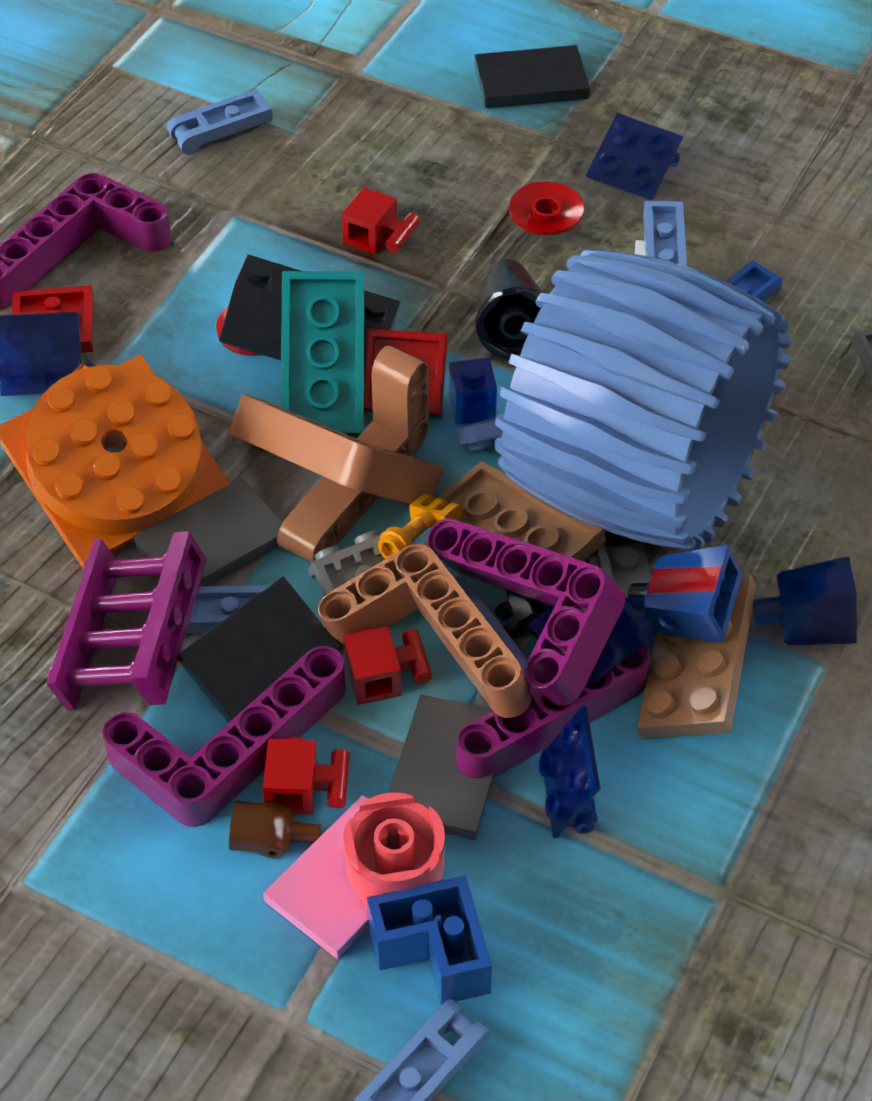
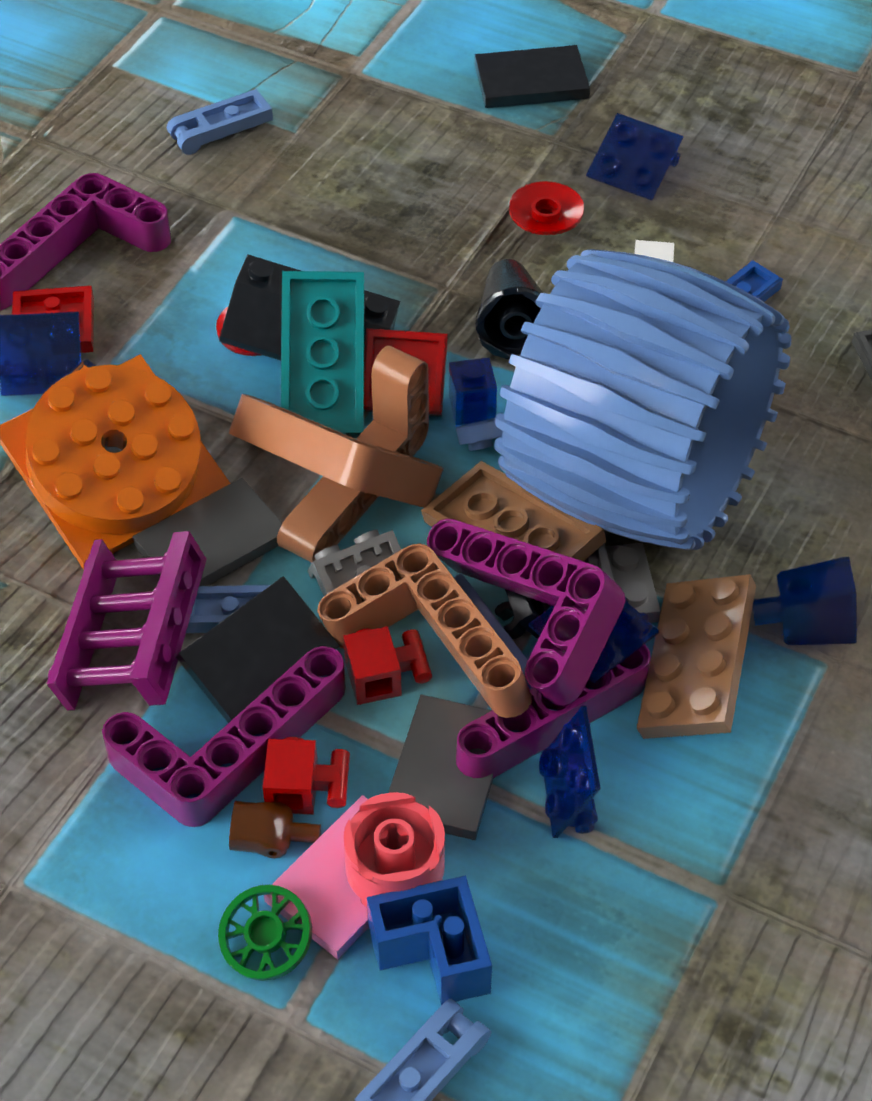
(265, 932): none -> green wheel
(373, 221): red brick -> none
(424, 514): light orange hinge -> none
(665, 231): medium blue plate -> none
(691, 593): blue torso -> none

